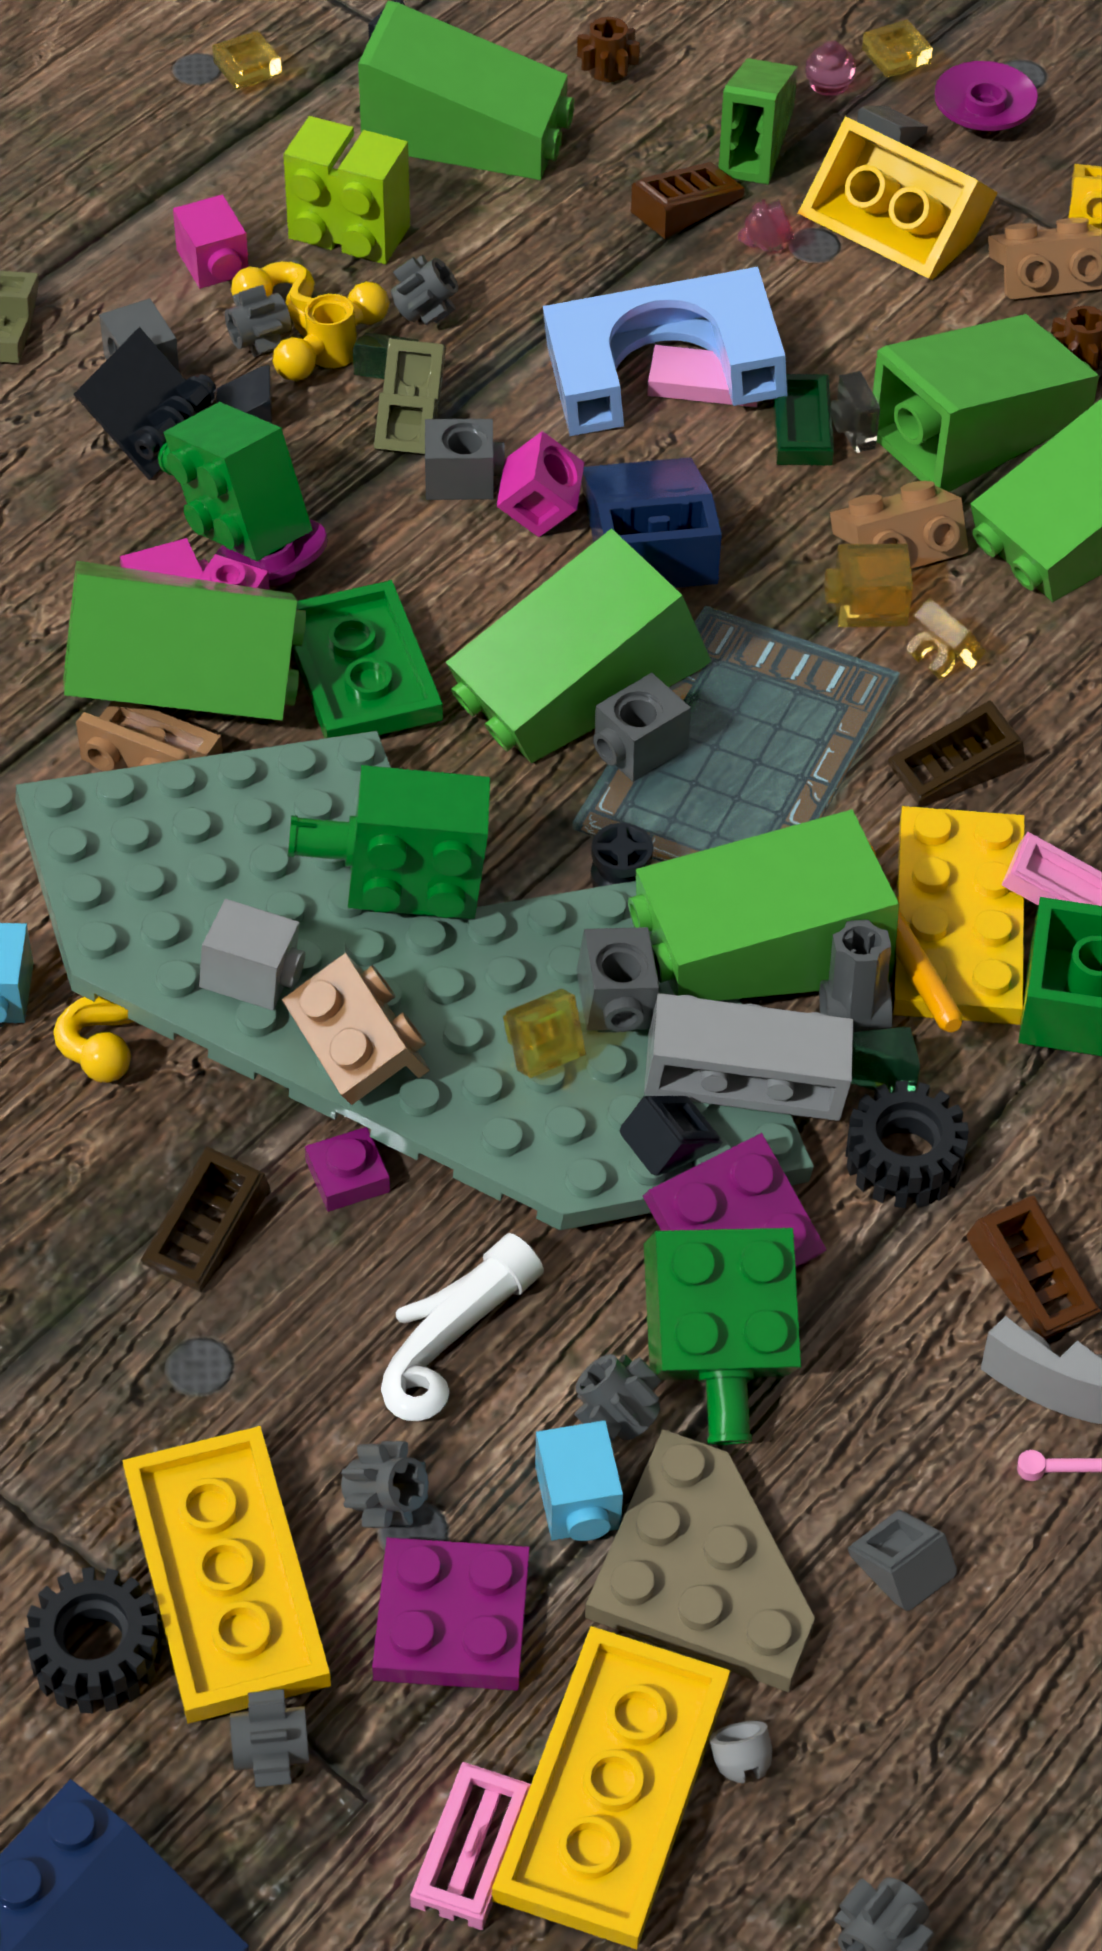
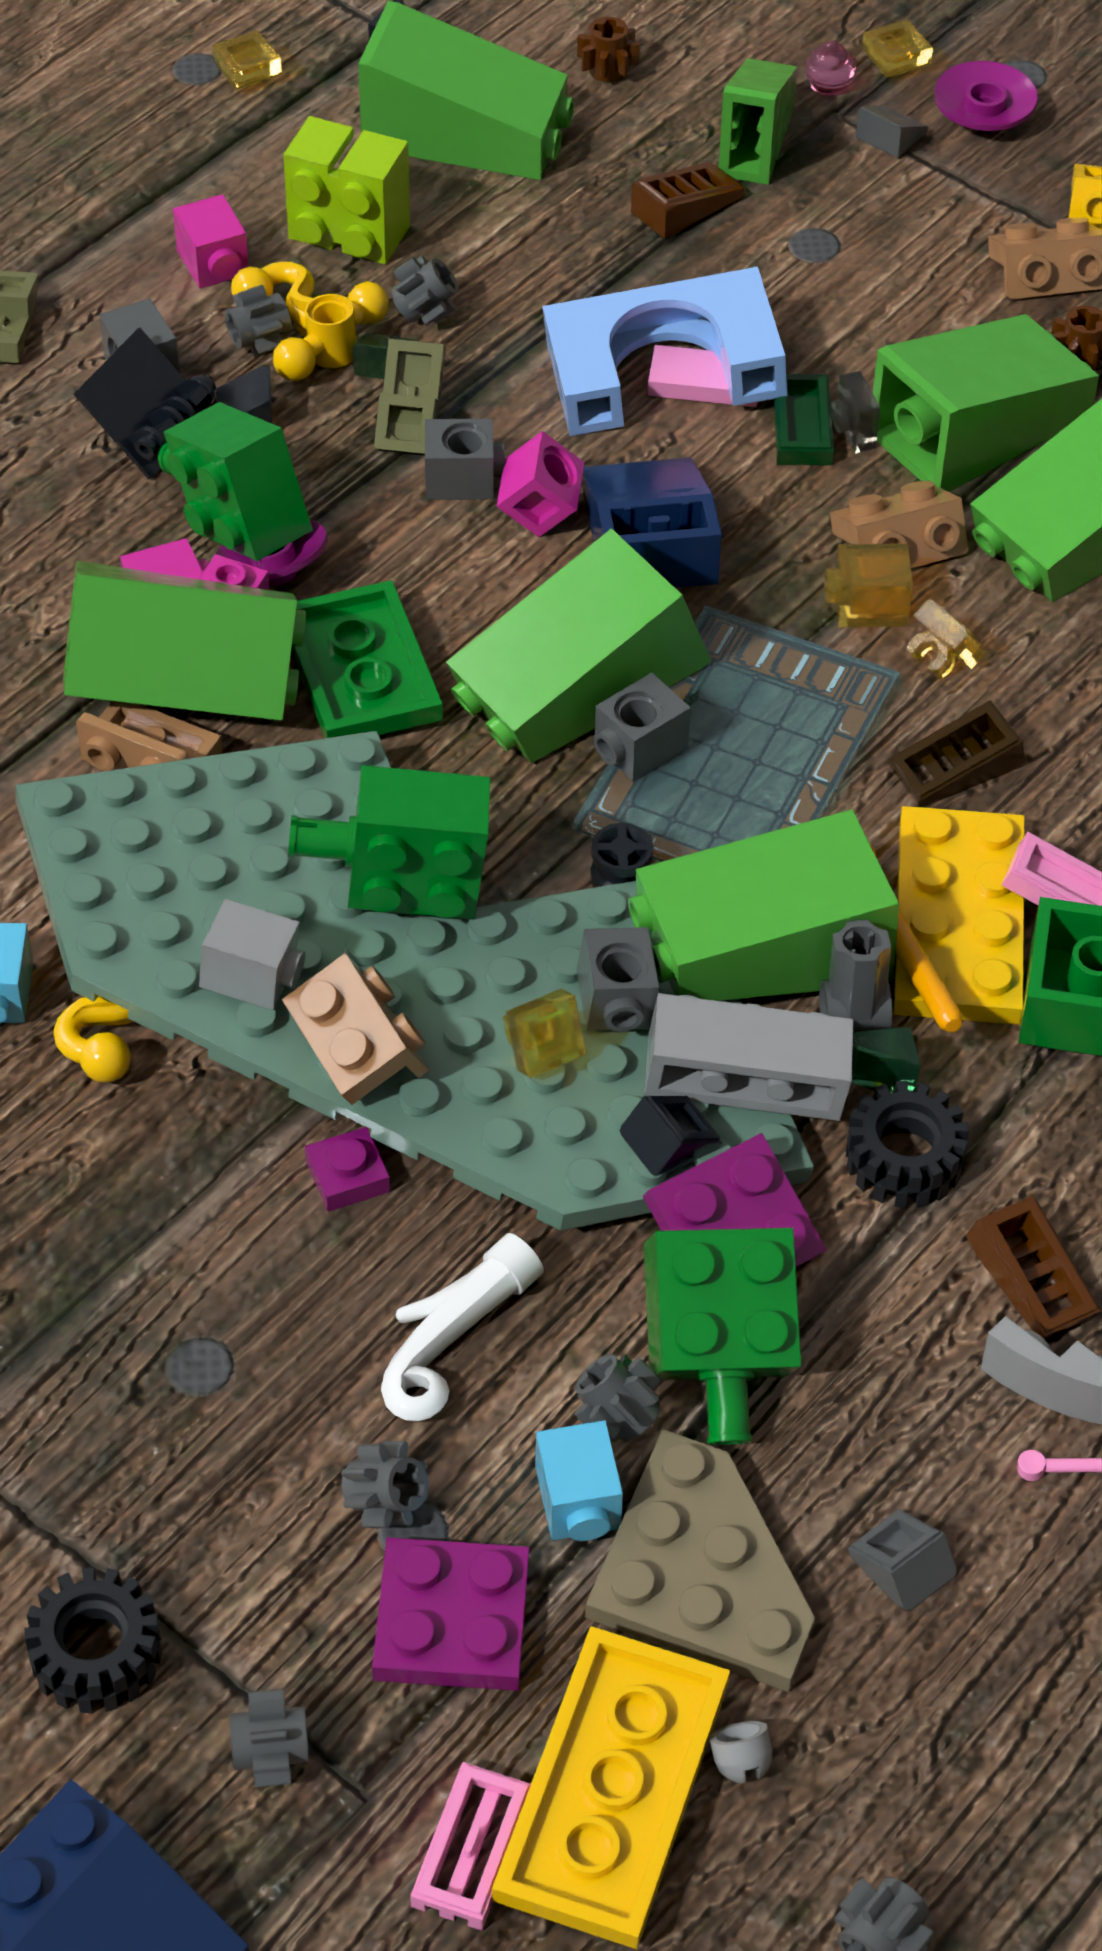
(210, 1170): dark brown slope -> none
(225, 1573): yellow plate -> none
(766, 227): clear pink plate -> none
(896, 200): yellow slope -> none

